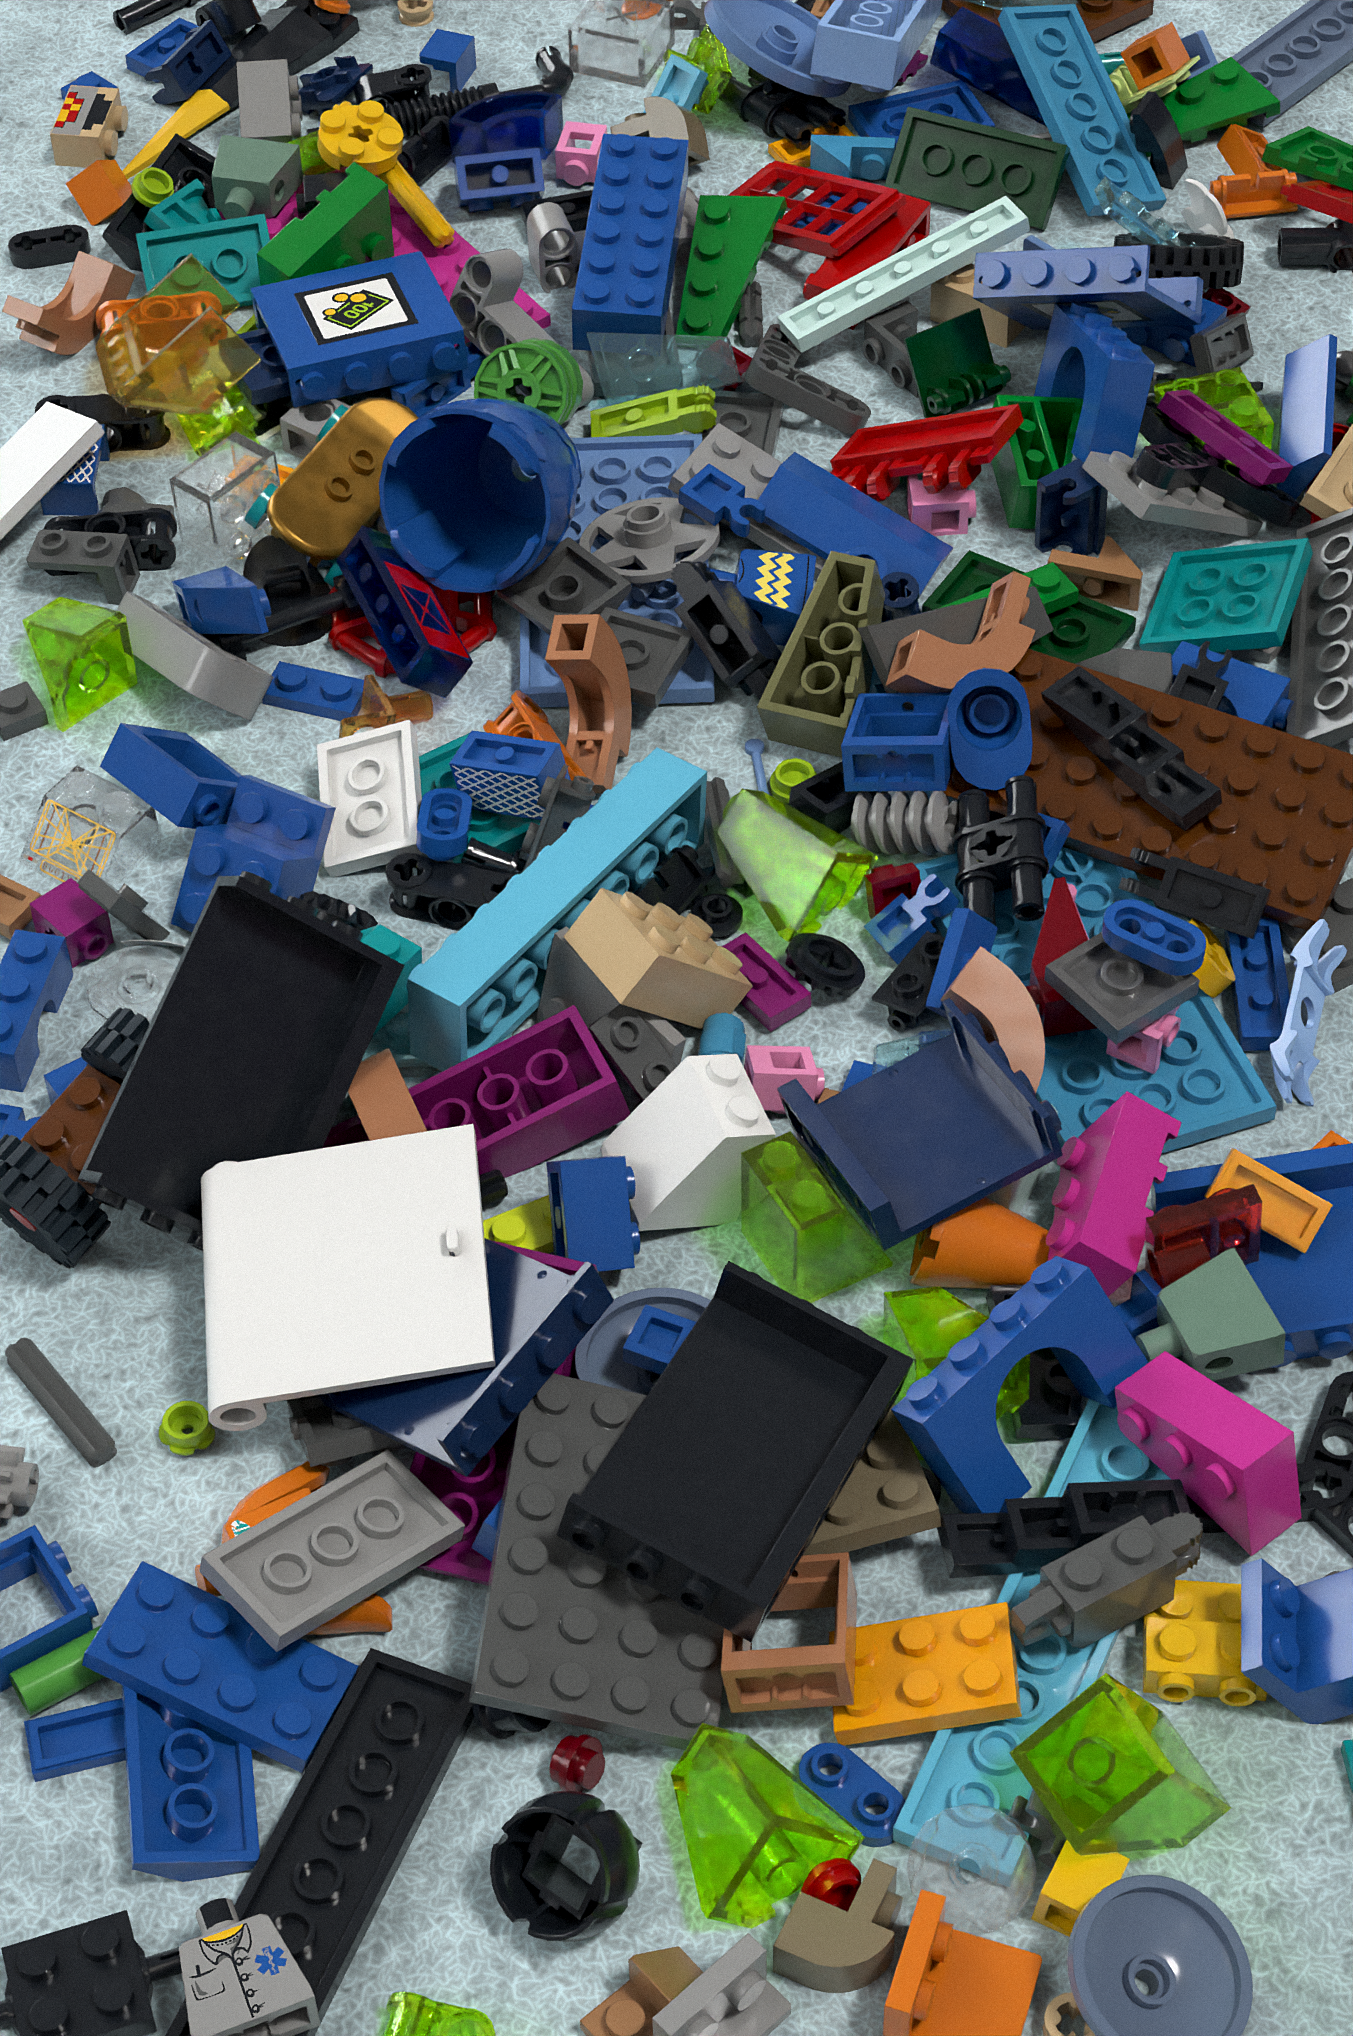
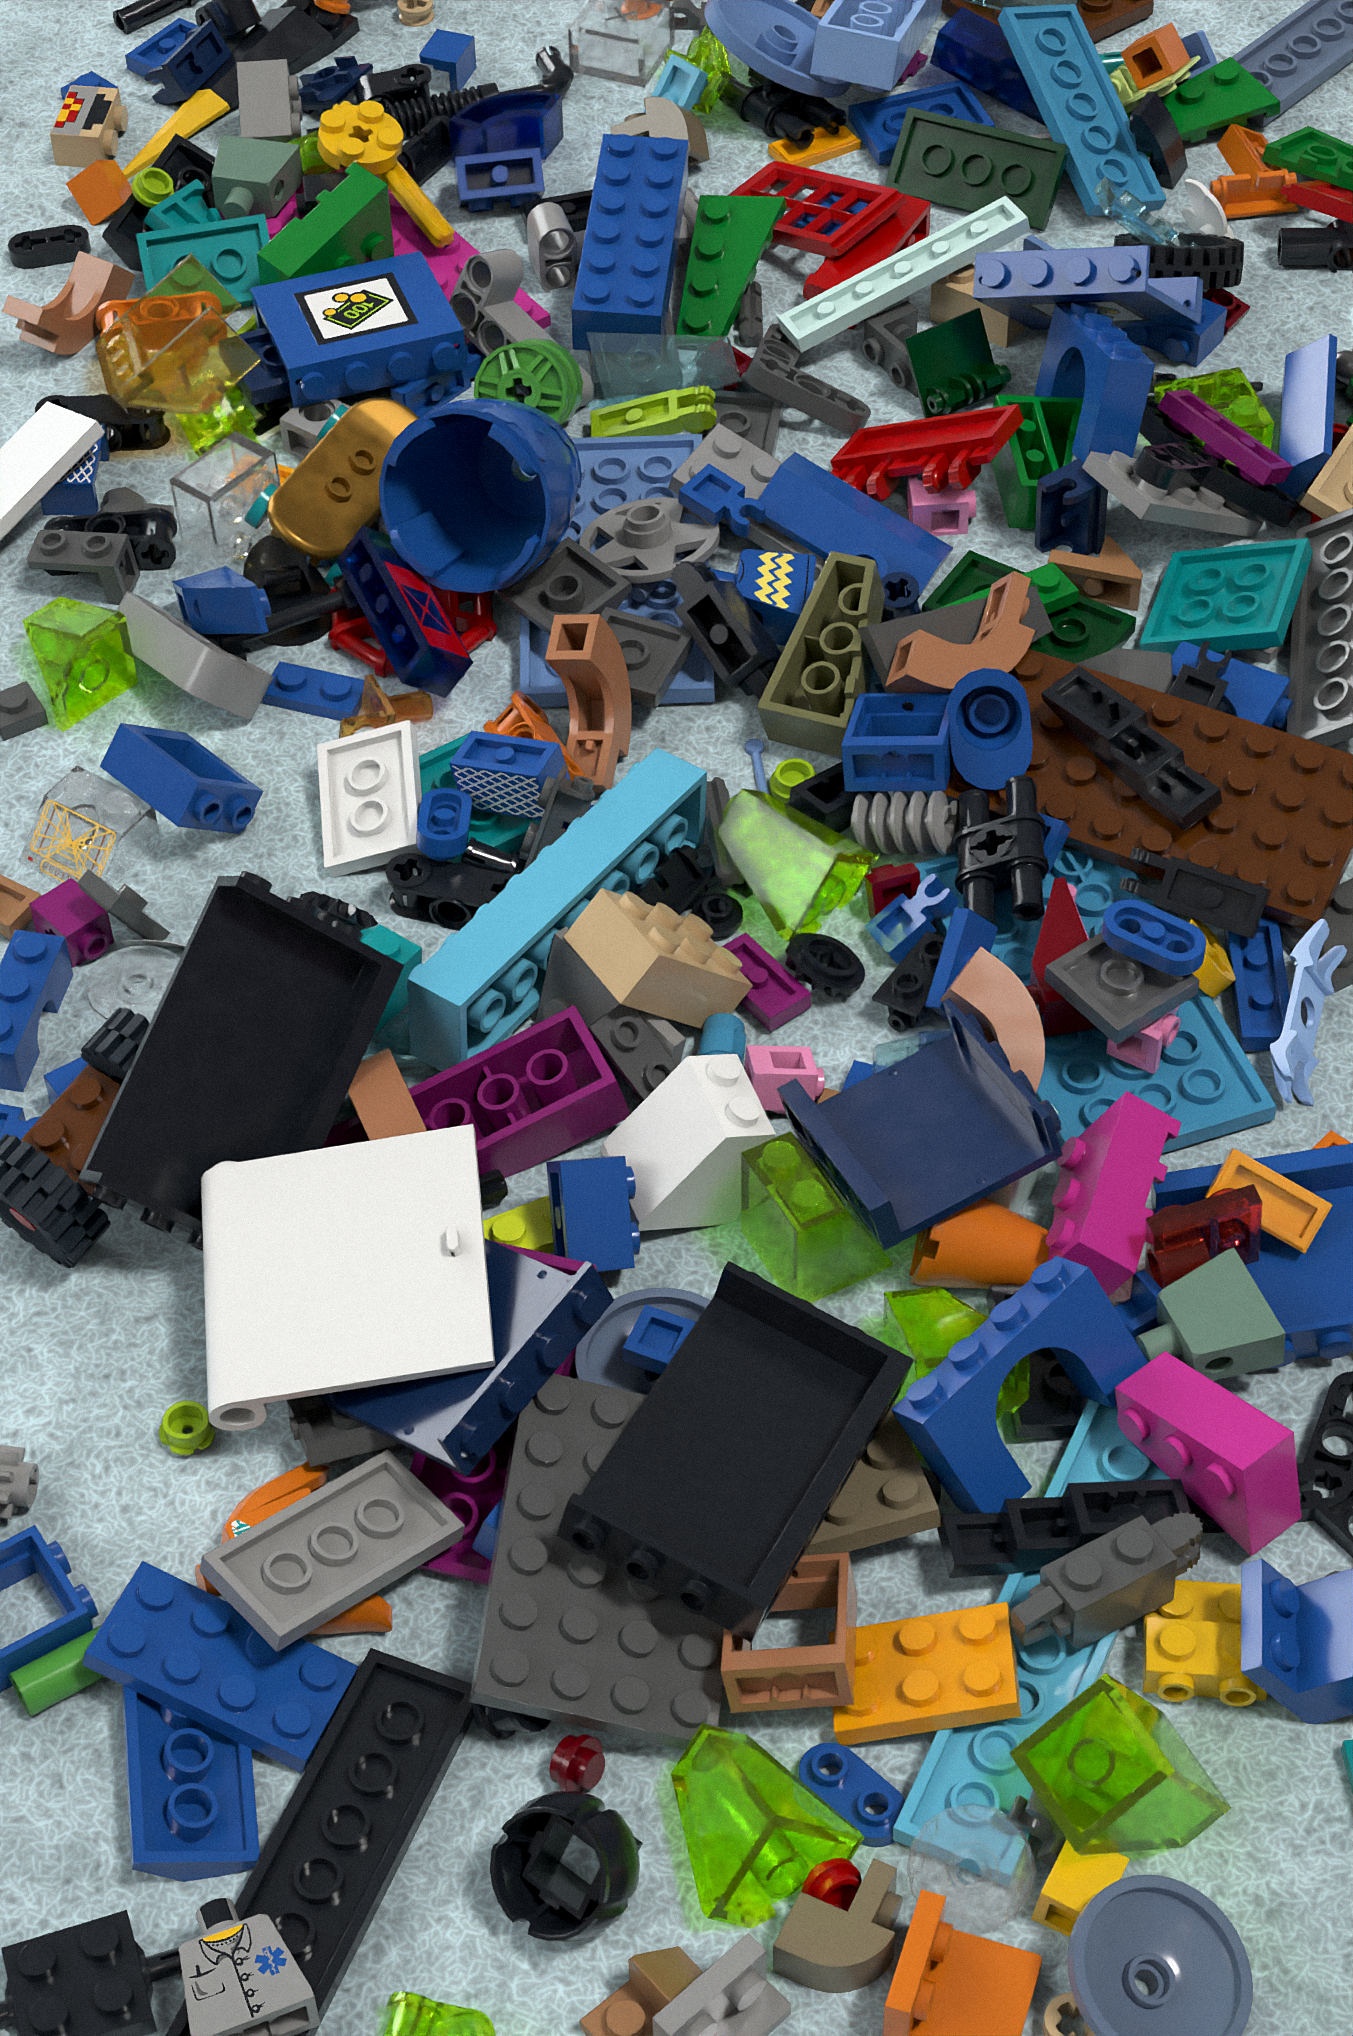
(60, 1402): dark grey axle -> none
(76, 1740): blue tile -> none
(266, 834): blue bracket -> none
(574, 163): bright pink brick -> none
(852, 156): dark azure slope -> none
(1222, 344): dark grey plate -> none

